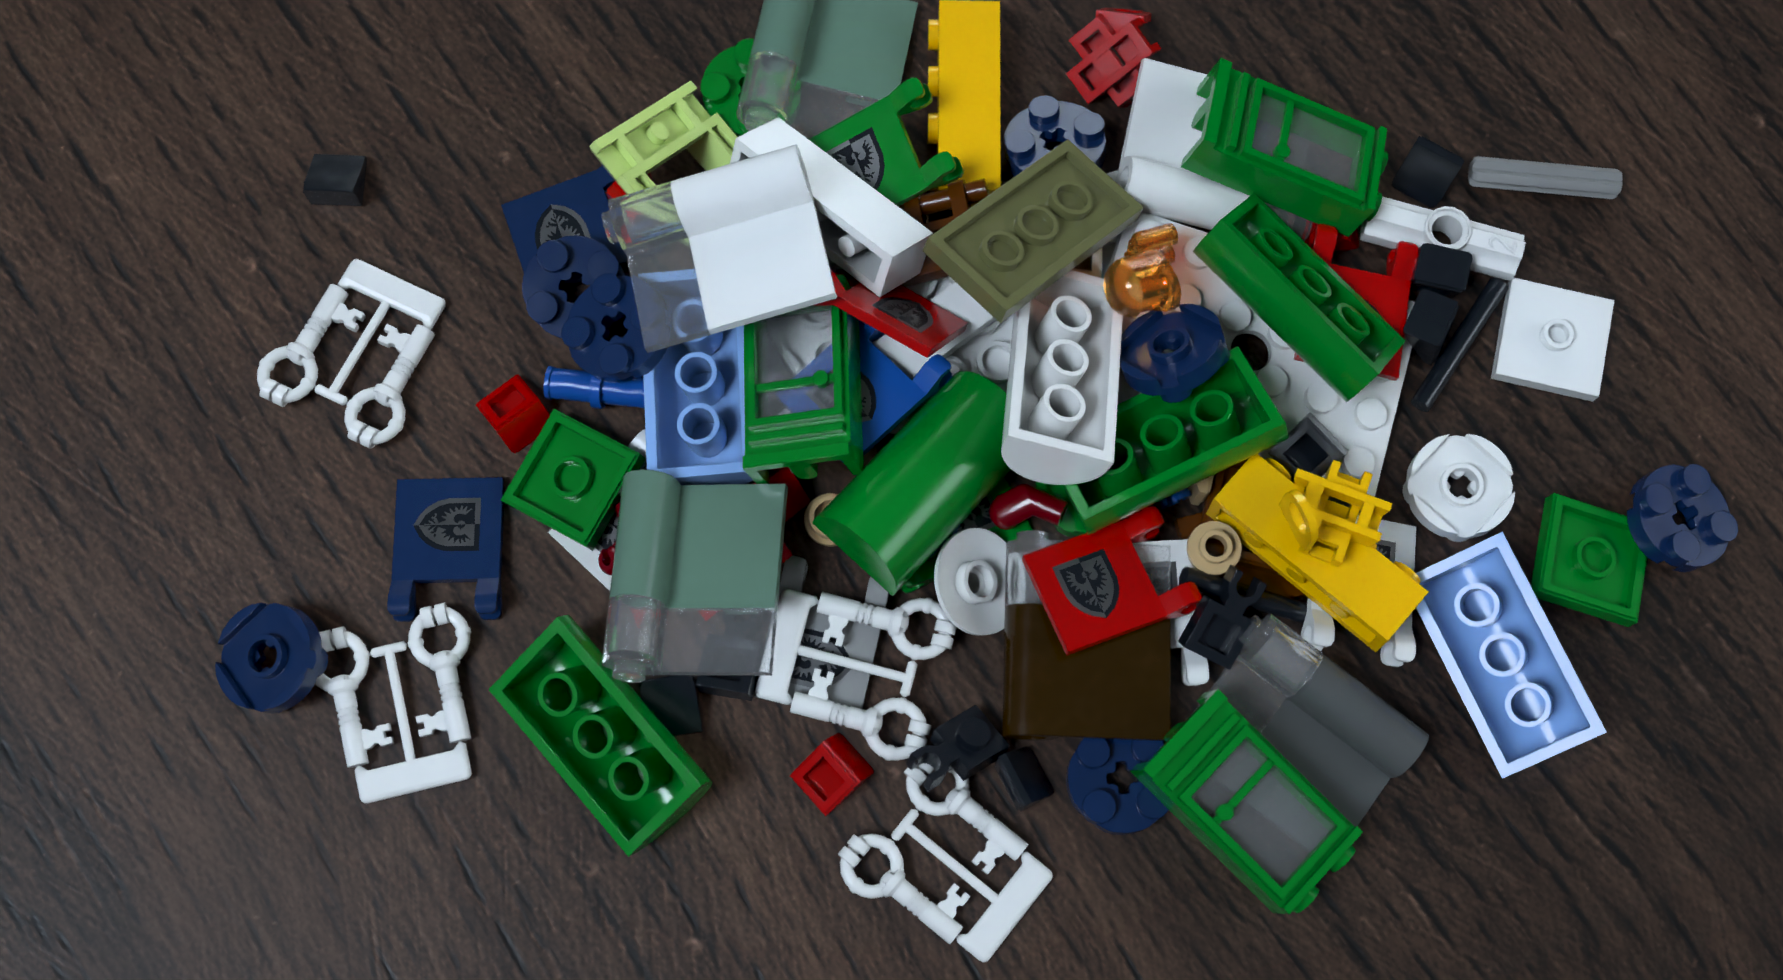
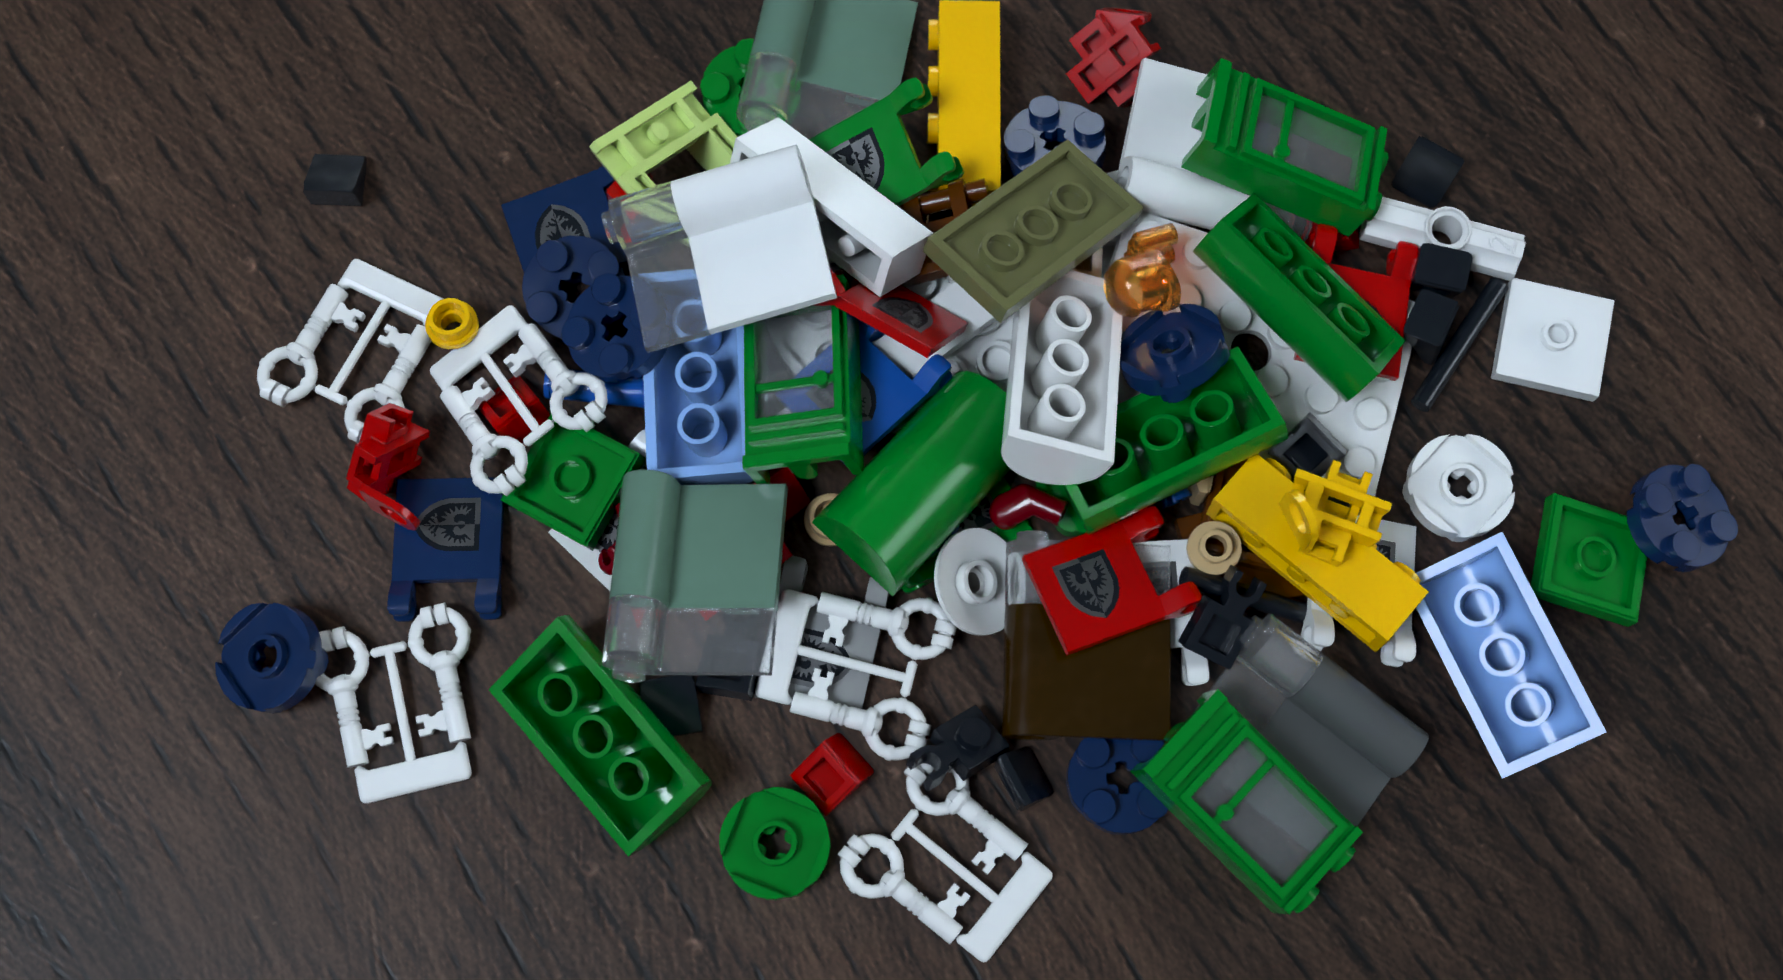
(383, 453): none -> red piece
(447, 312): none -> yellow plate
(463, 405): none -> white piece
(745, 856): none -> green plate
(1545, 177): light grey axle -> none

